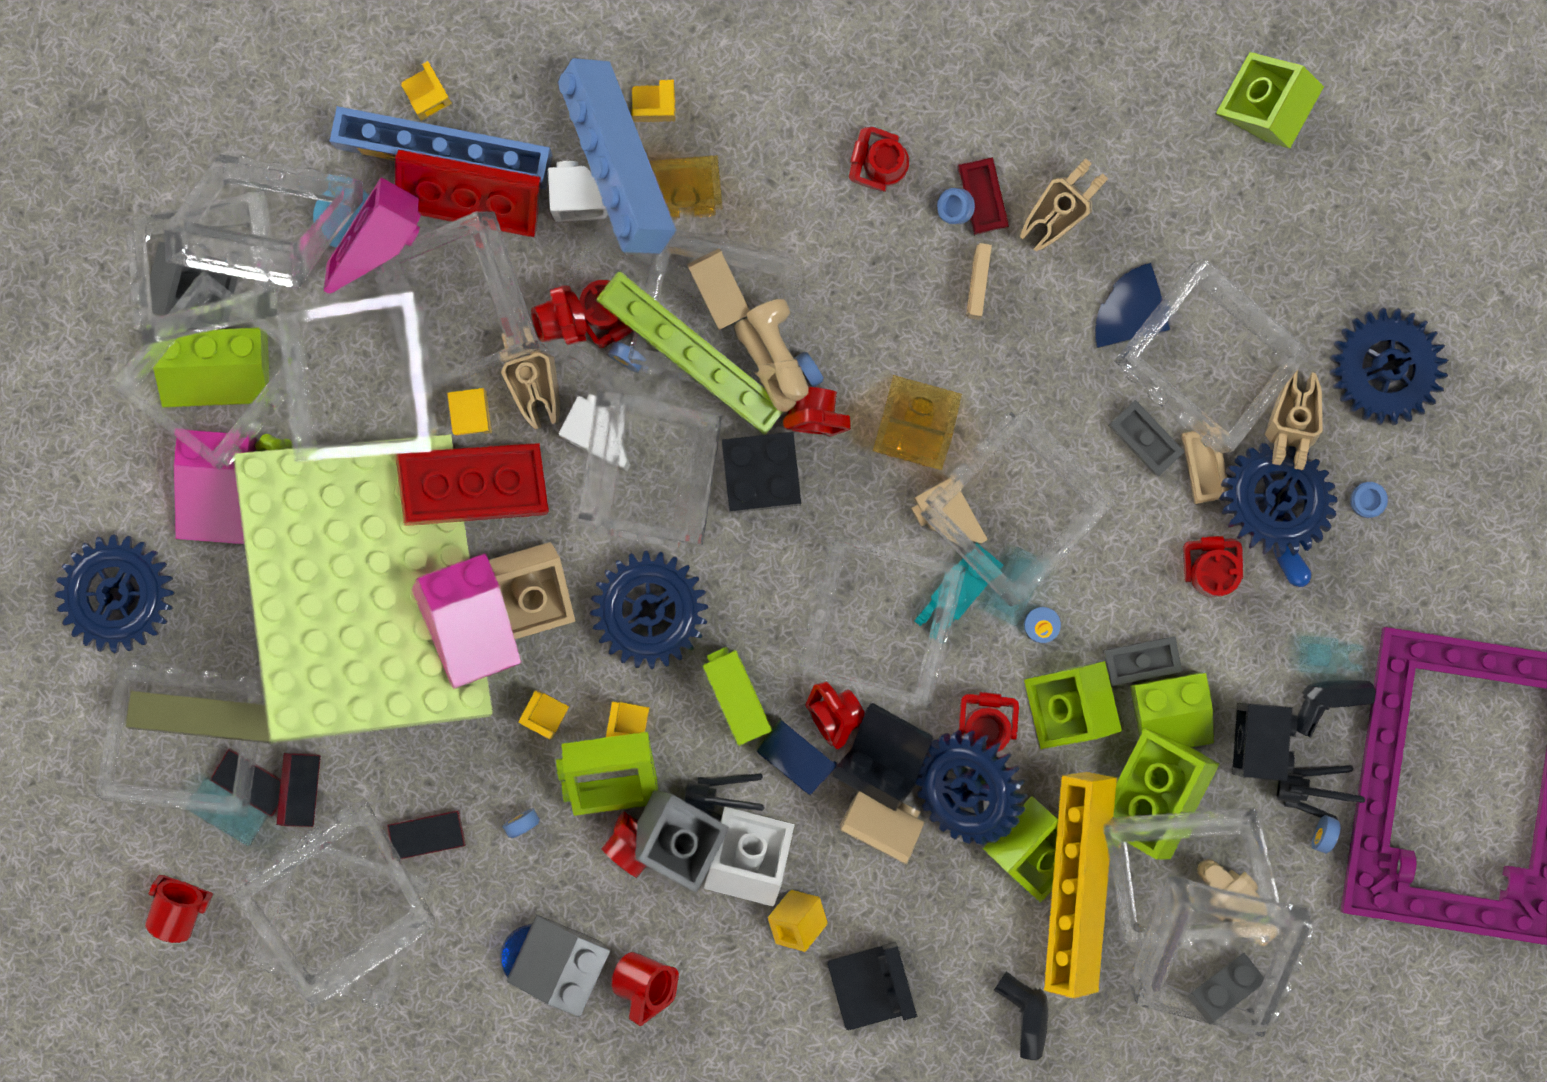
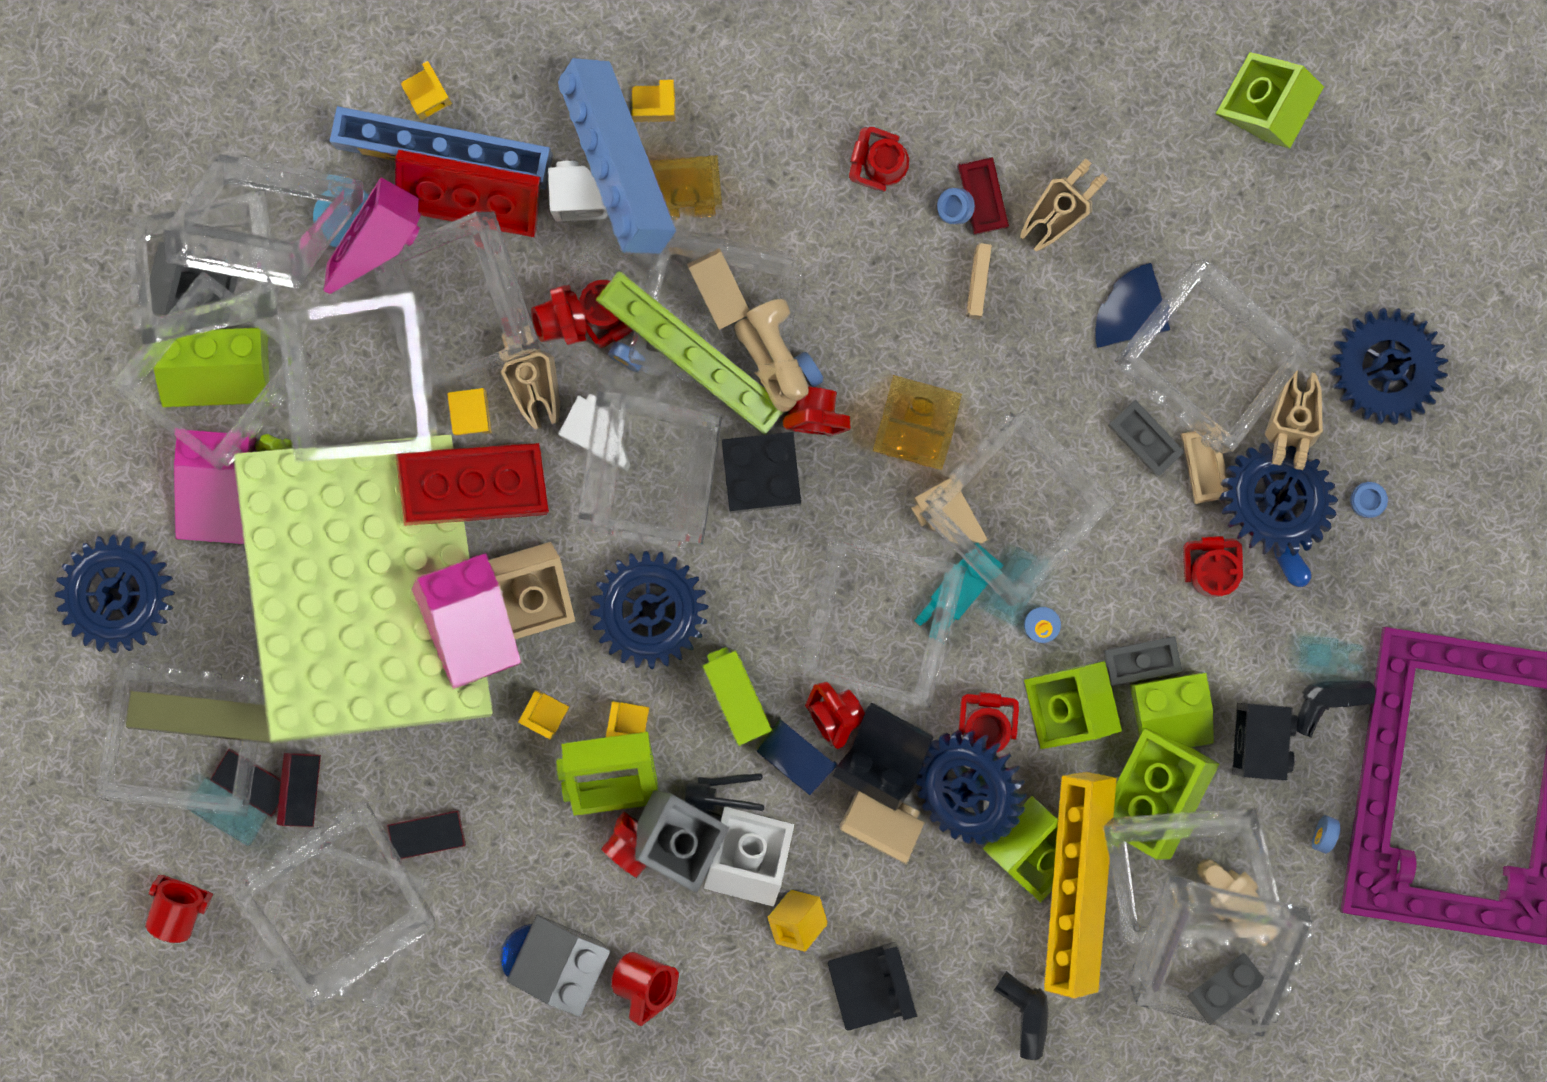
(521, 823): medium blue tile -> none
(1298, 789): black plant -> none

